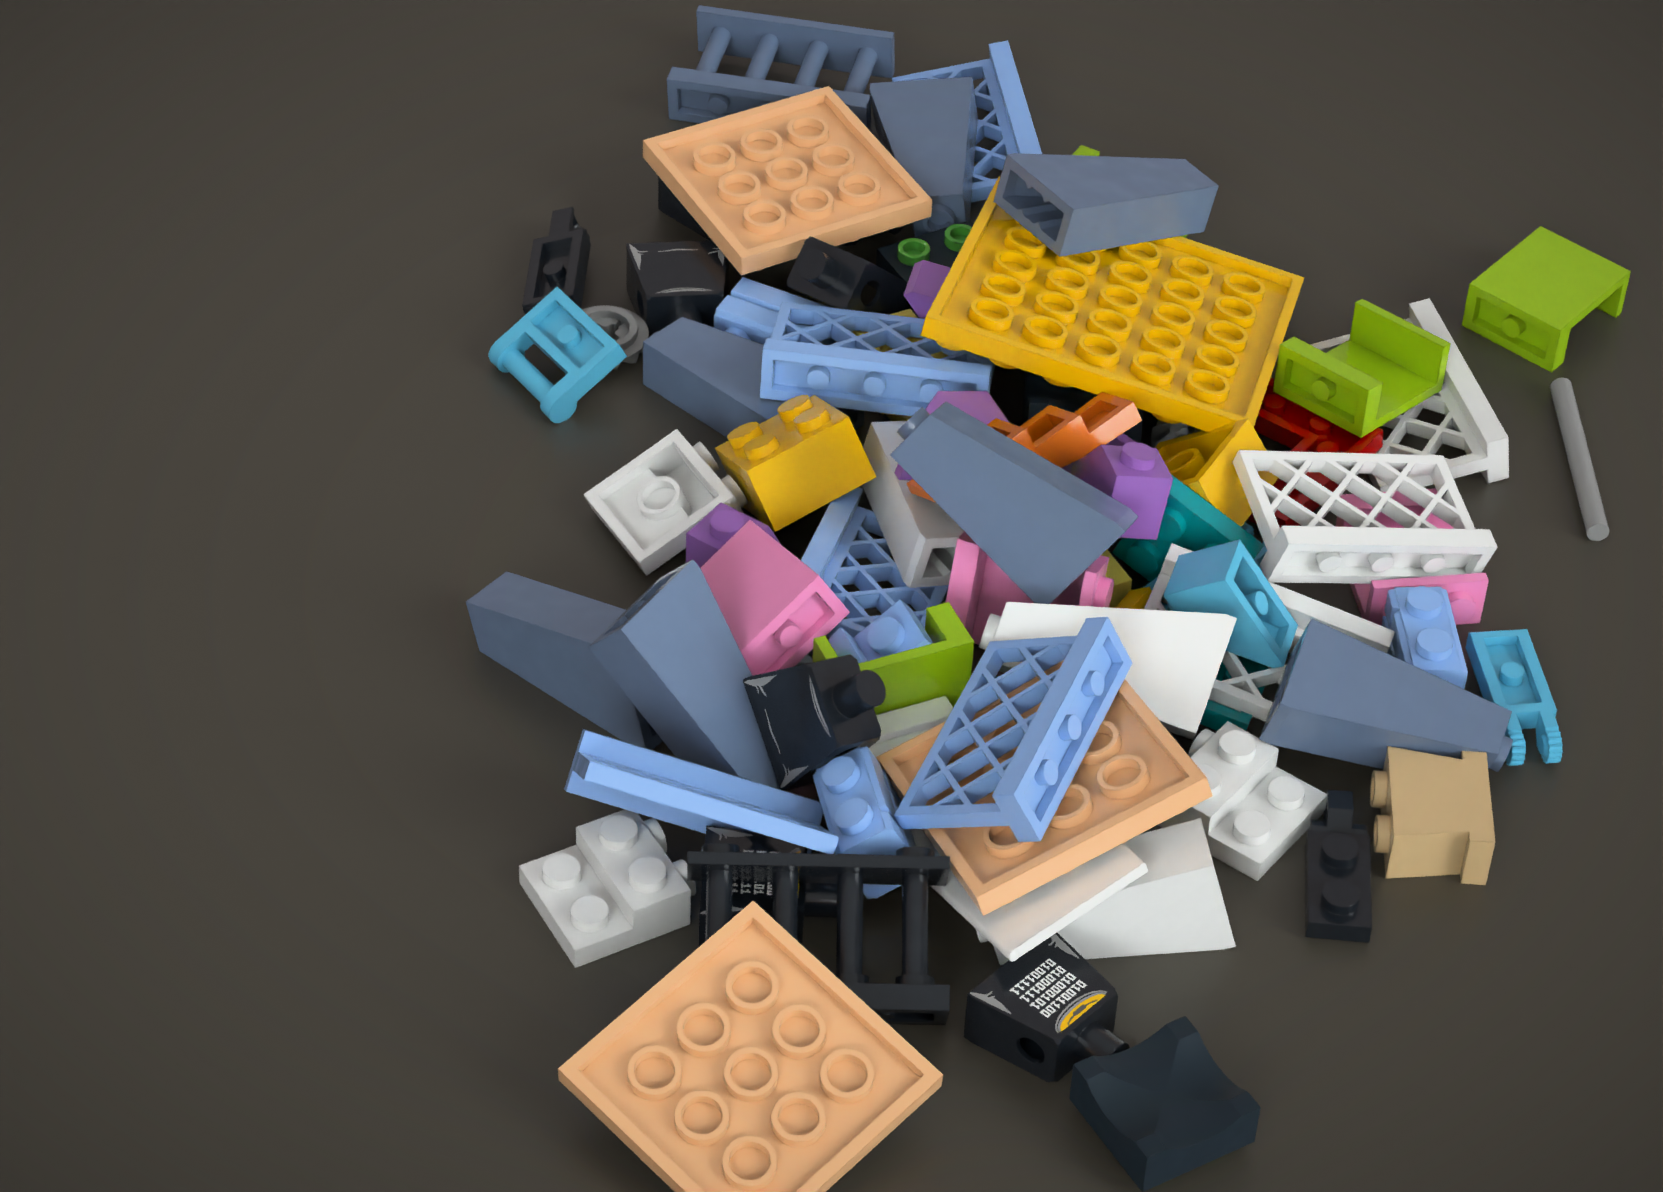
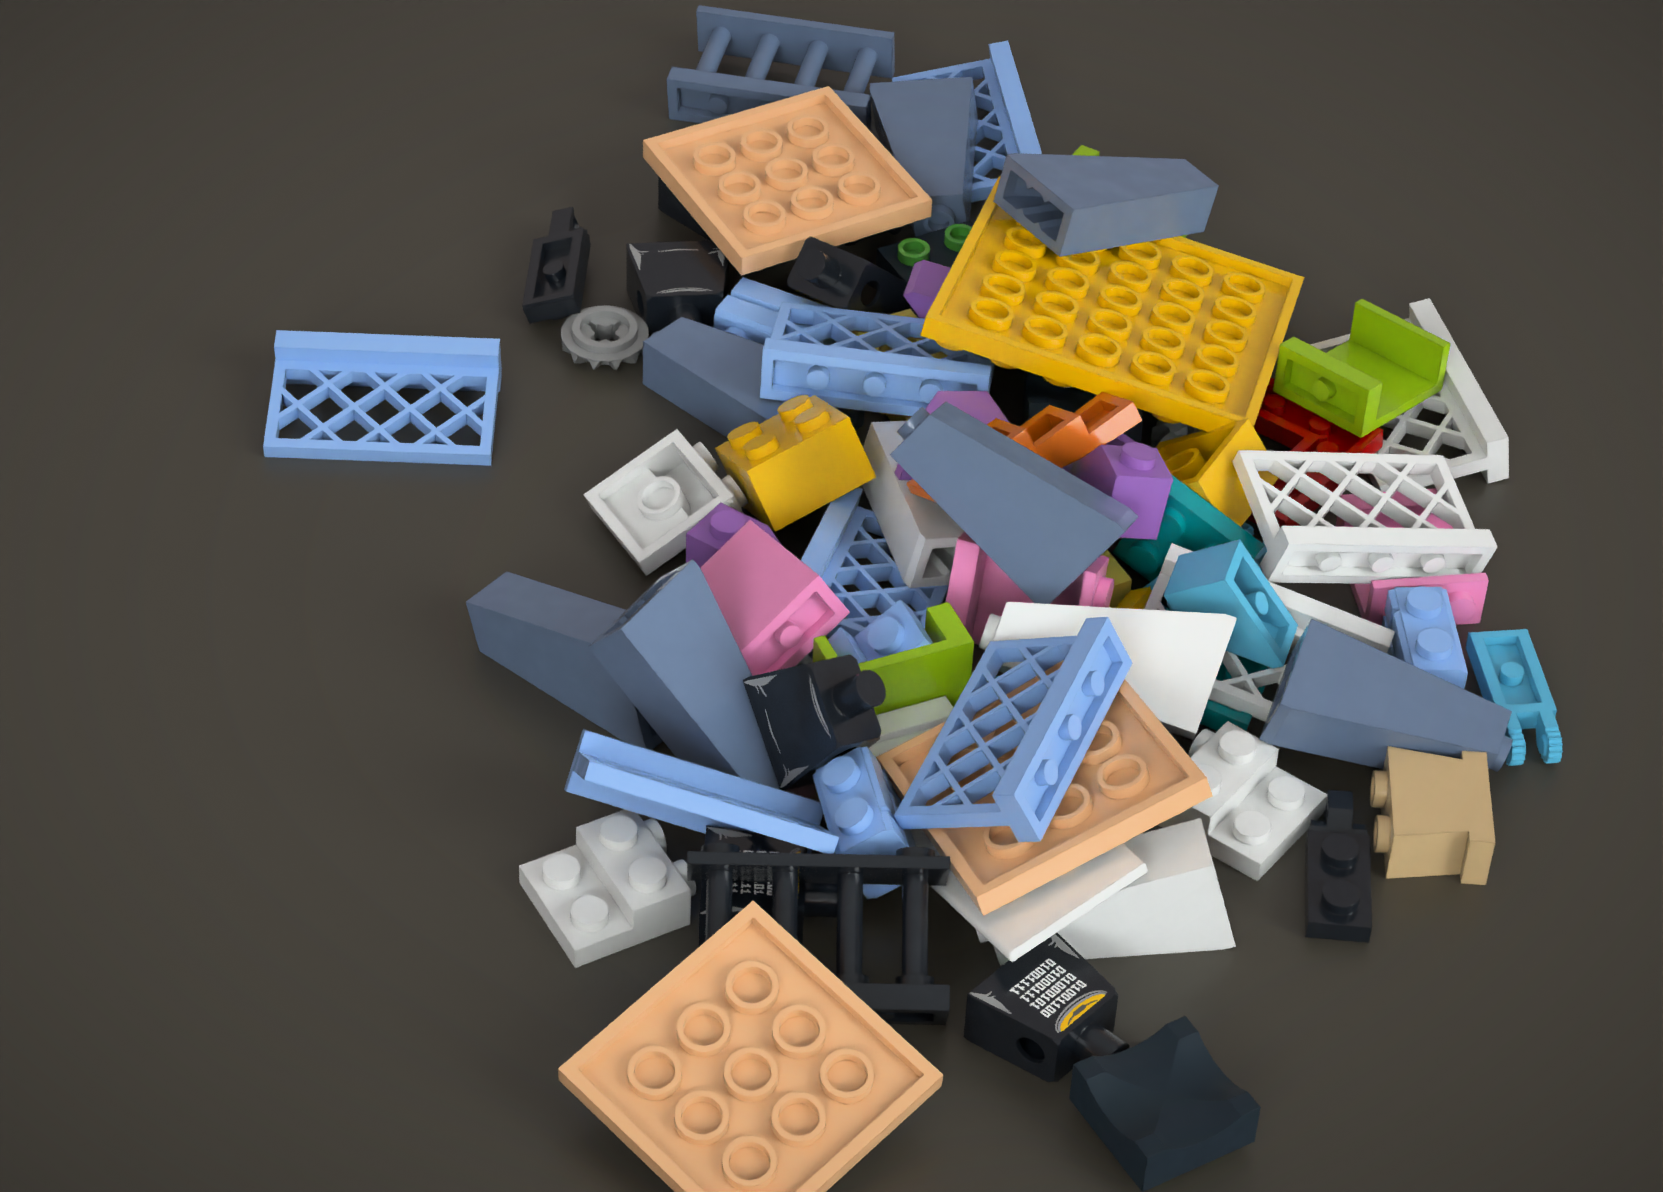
(387, 366): none -> light blue fence
(569, 341): medium azure plate -> none
(1540, 294): lime panel -> none
(1579, 459): light grey bar -> none

